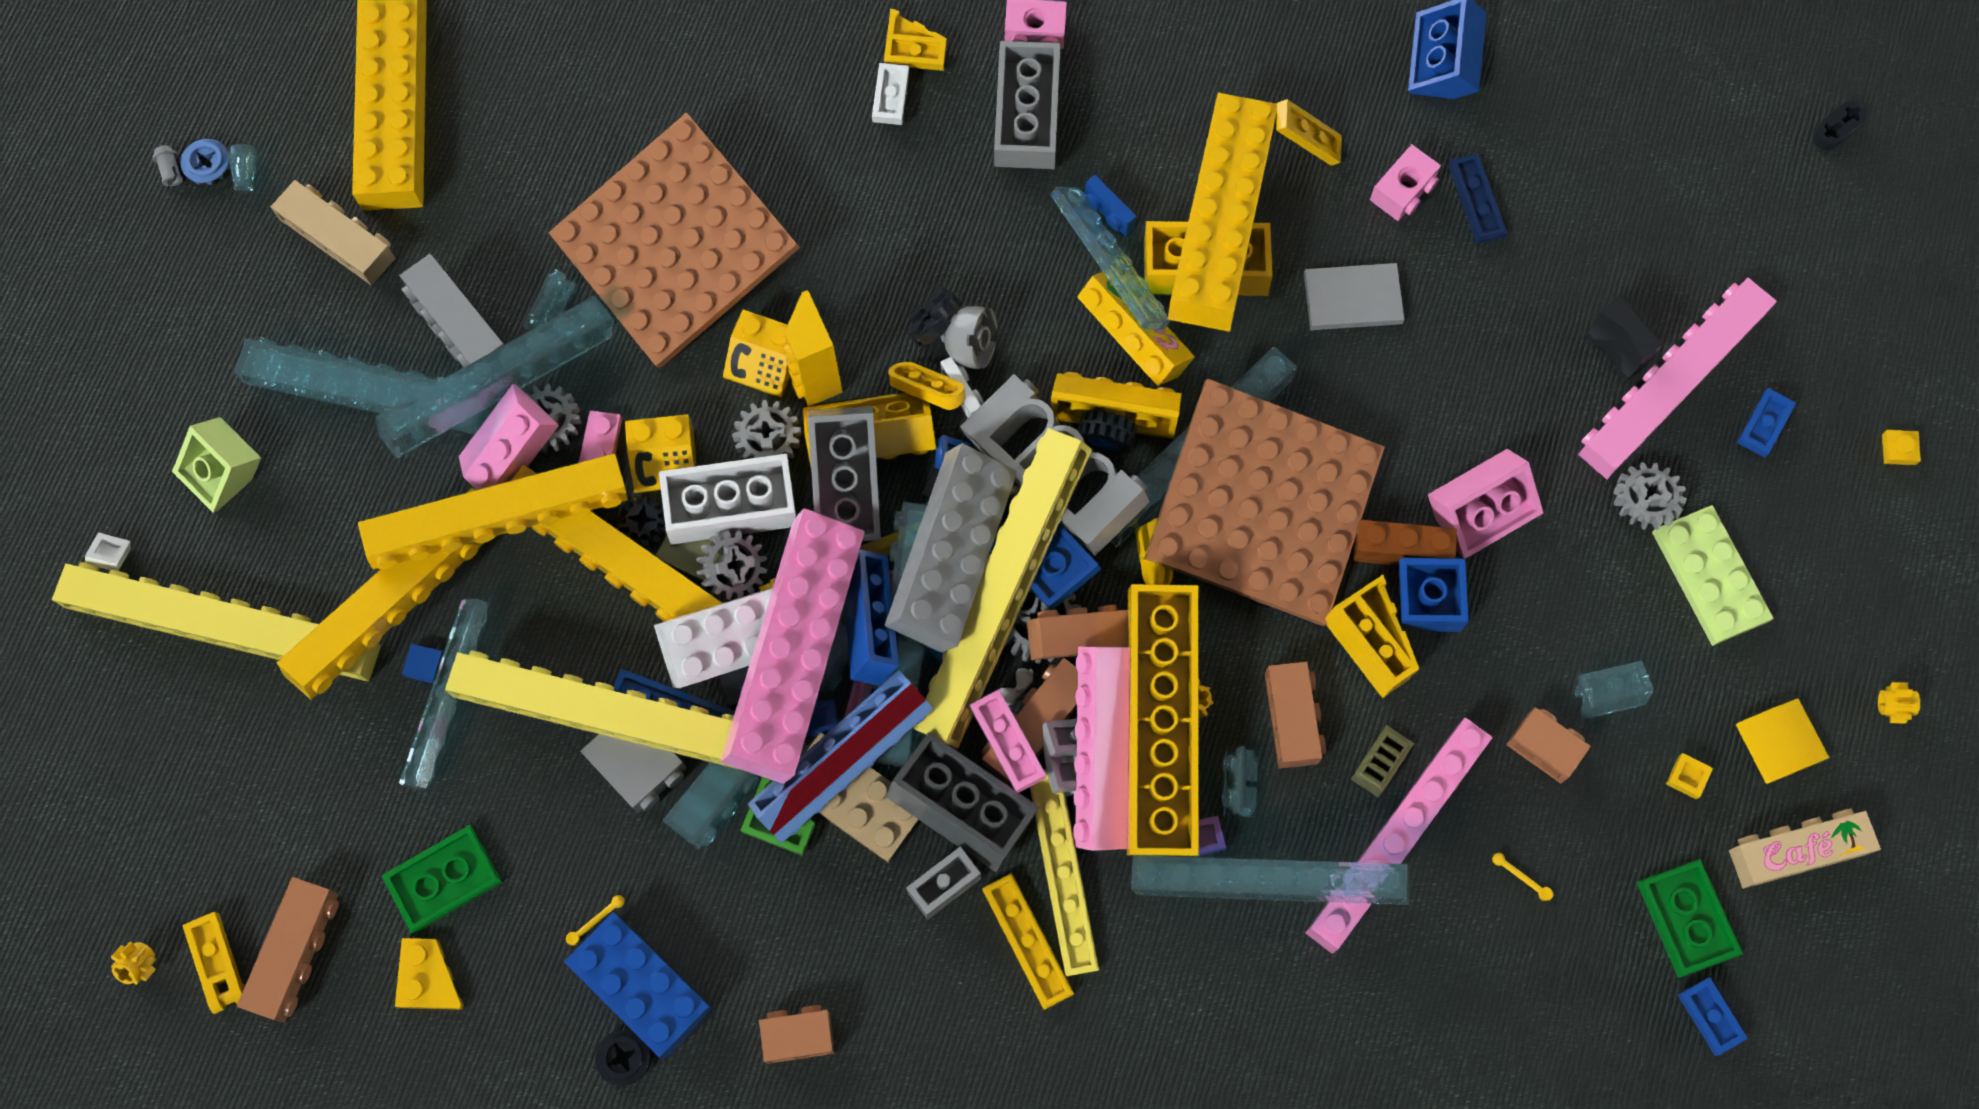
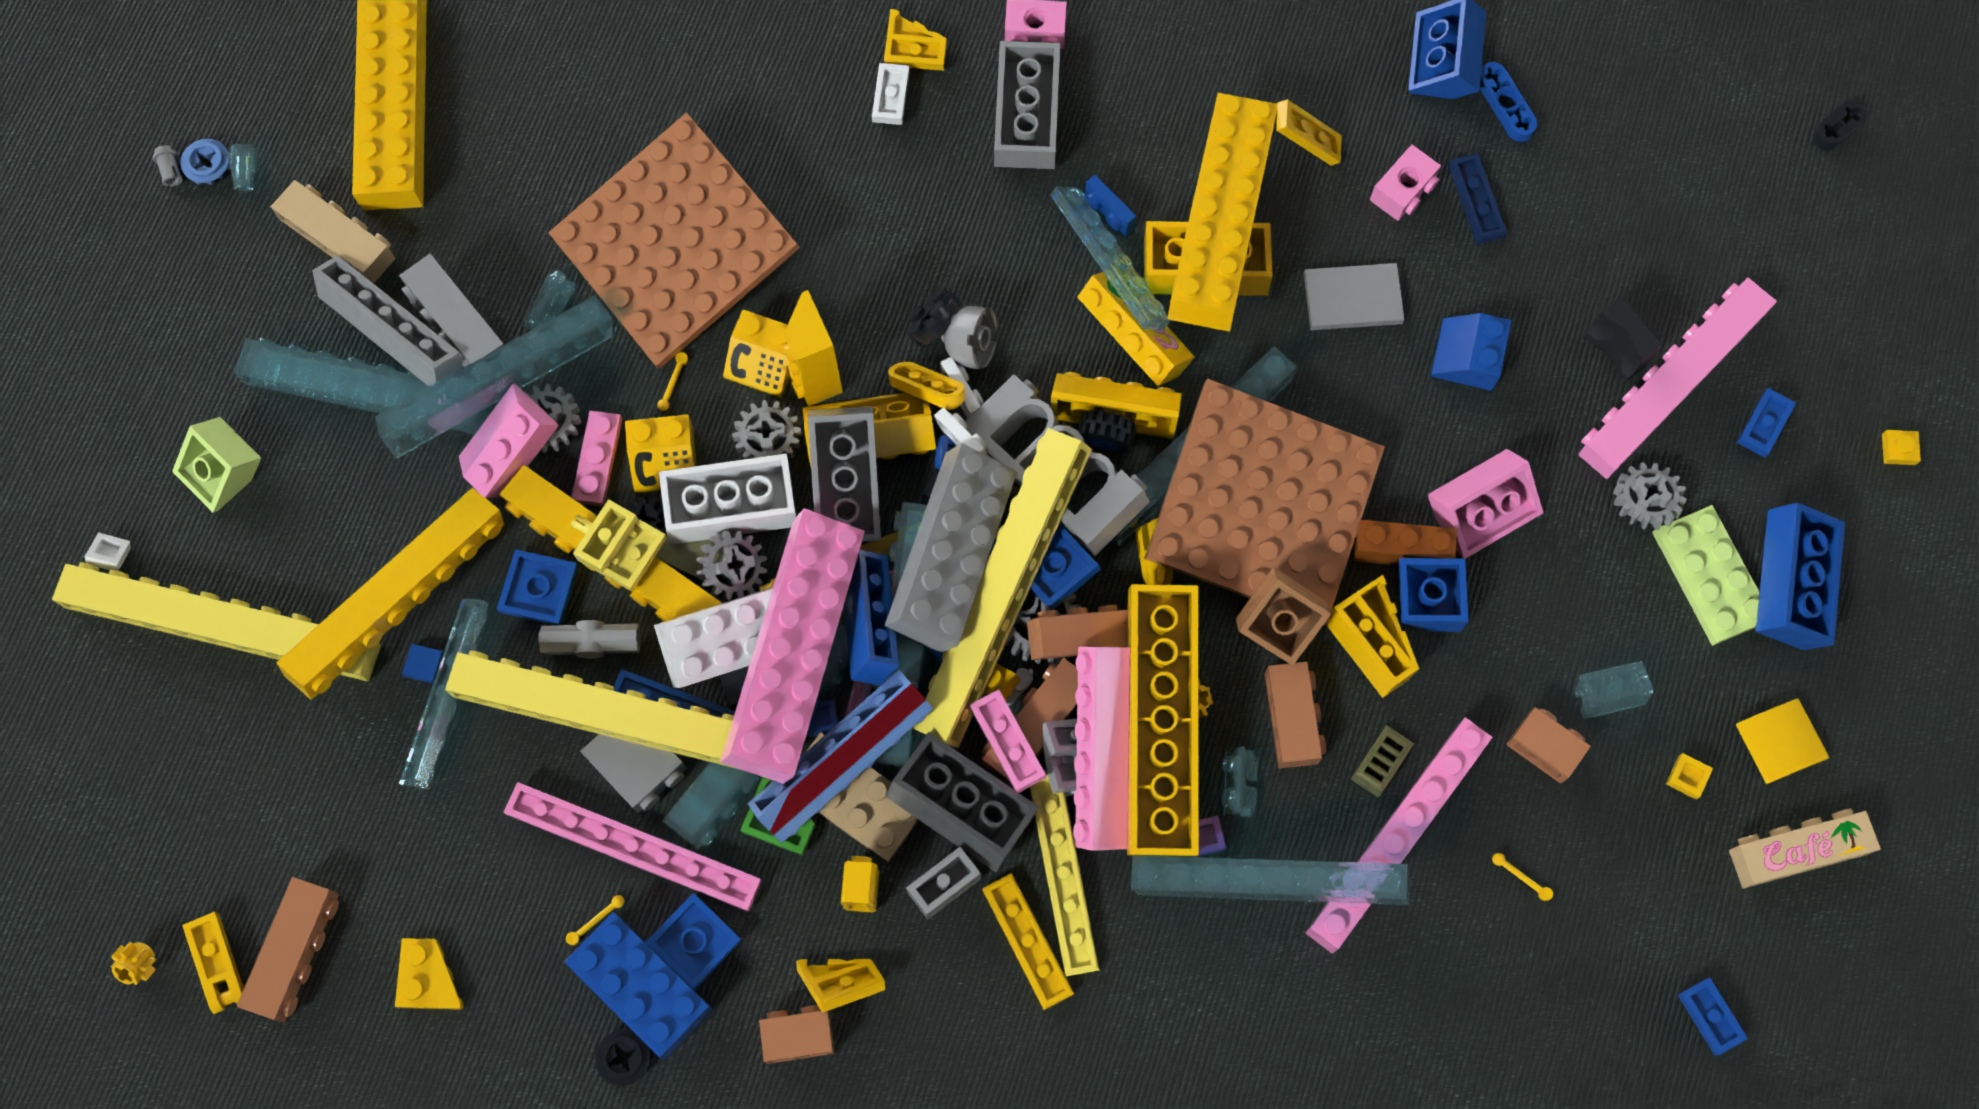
(385, 322): none -> light grey brick
(441, 879): green tile -> none
(492, 512): yellow brick -> none
(537, 587): none -> blue plate
(589, 639): none -> light grey piece
(618, 544): none -> light yellow plate
(633, 846): none -> bright pink plate
(681, 360): none -> yellow hinge
(694, 941): none -> blue plate
(840, 981): none -> yellow wing
(860, 885): none -> yellow brick
(956, 430): none -> white plate
(1003, 680): none -> yellow plate
(1283, 616): none -> medium nougat brick
(1471, 350): none -> blue slope
(1507, 115): none -> blue beam
(1689, 918): green tile -> none
(1800, 577): none -> blue brick
(1898, 702): yellow gear -> none

